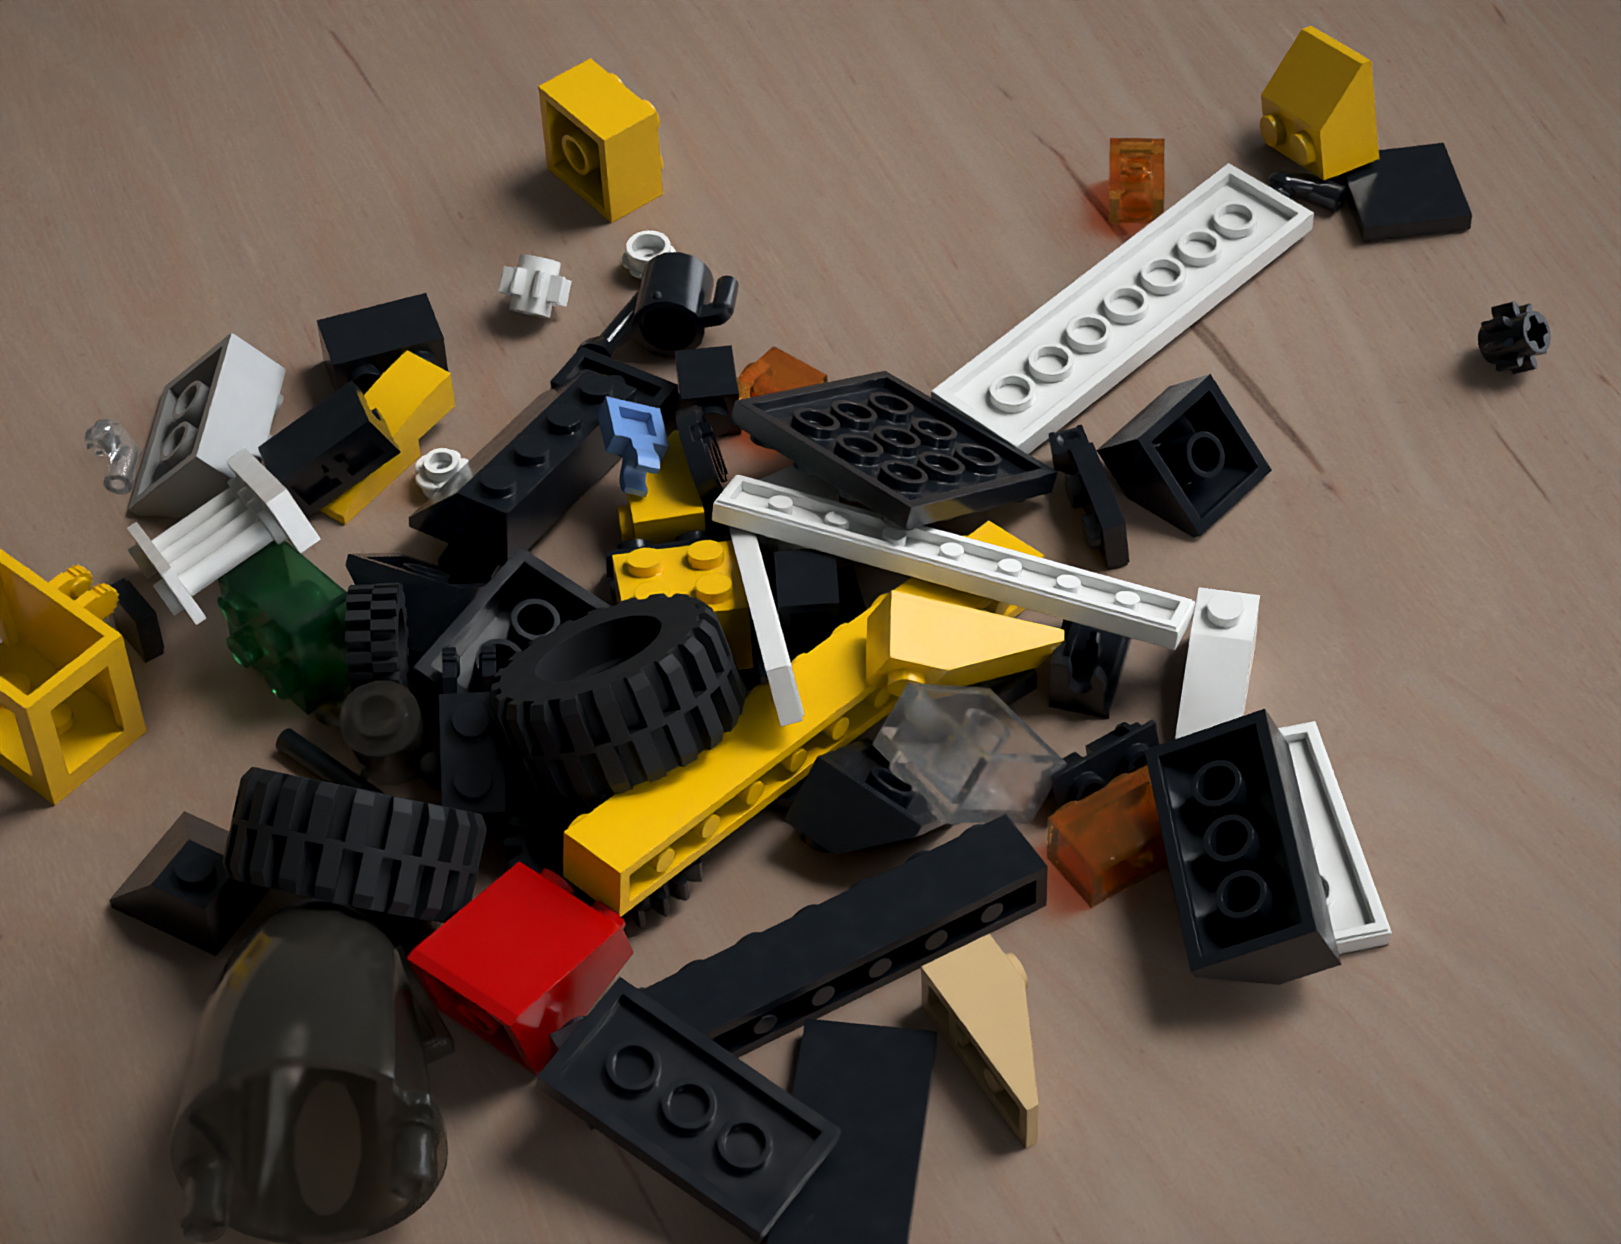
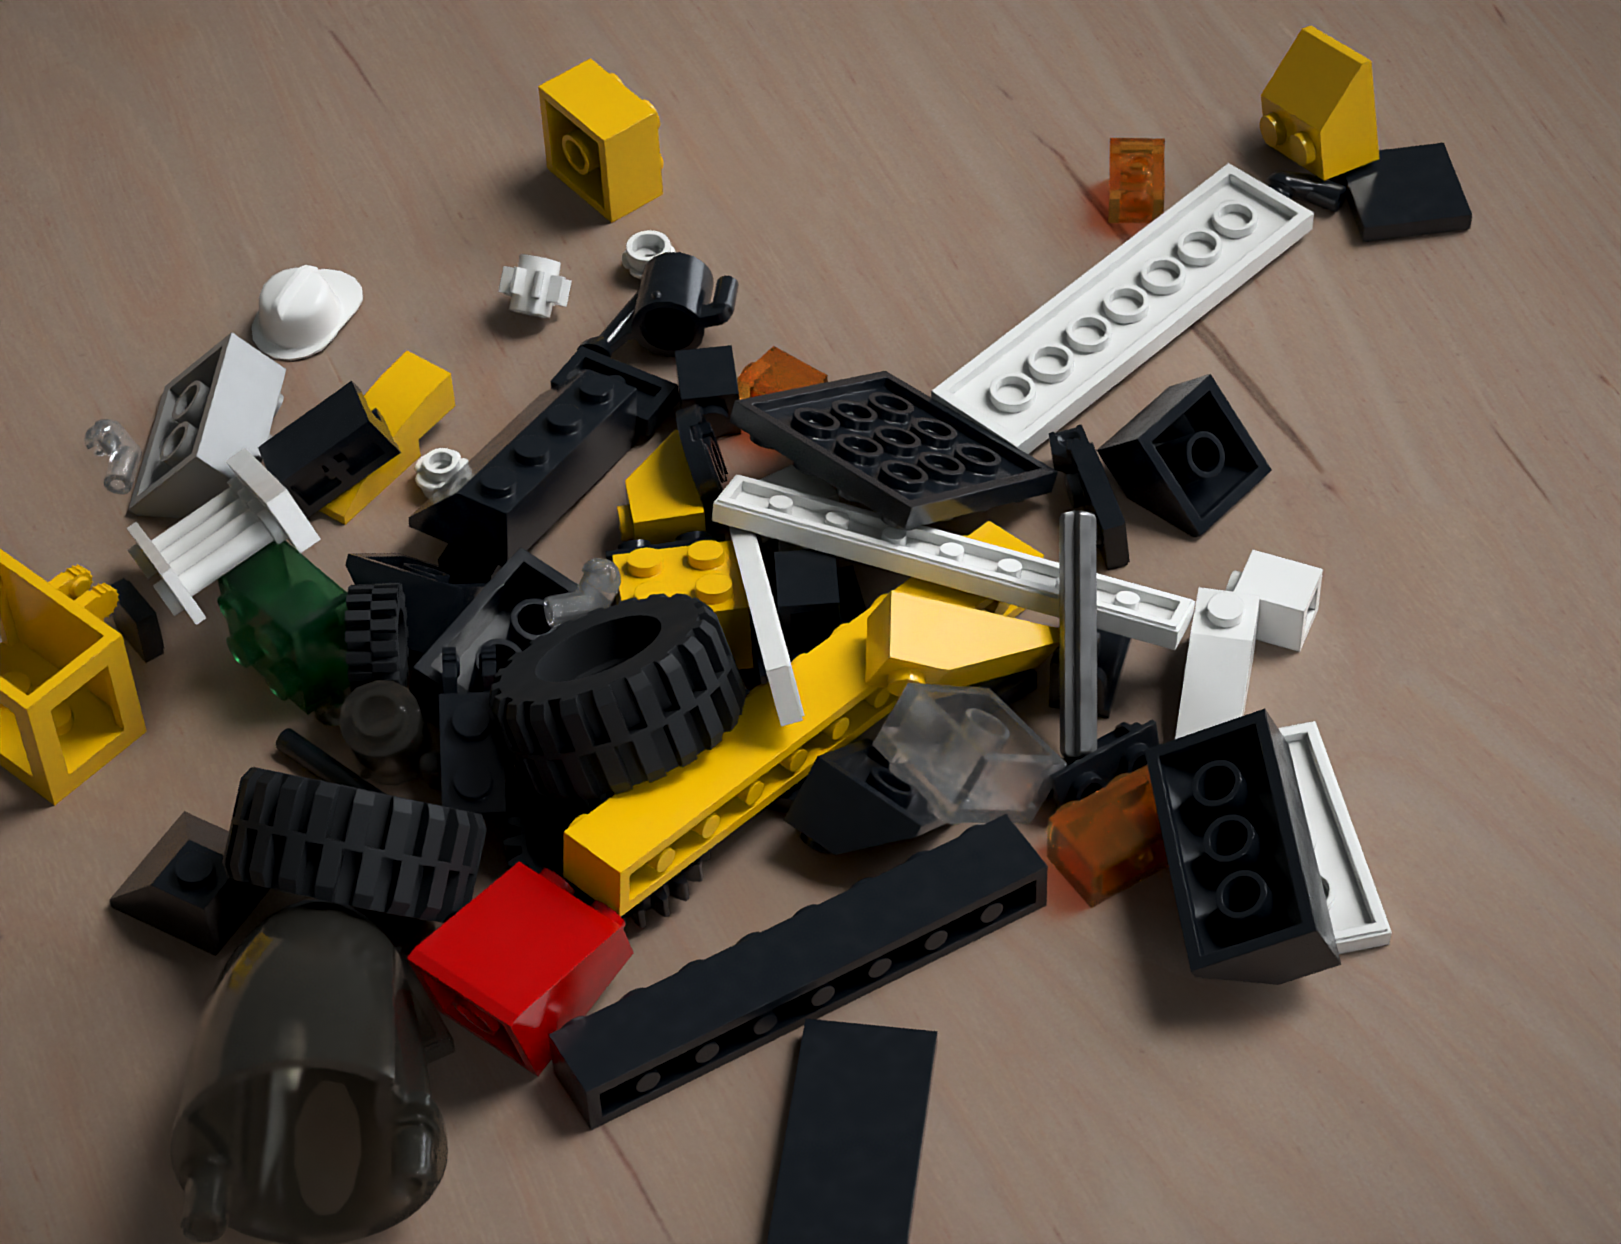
(303, 311): none -> white piece
(369, 340): black brick -> none
(596, 589): none -> clear arm
(635, 435): medium blue plate -> none
(688, 1109): black plate -> none
(983, 1013): tan slope -> none
(1077, 634): none -> flat silver axle
(1287, 597): none -> white brick
(1514, 337): black gear -> none

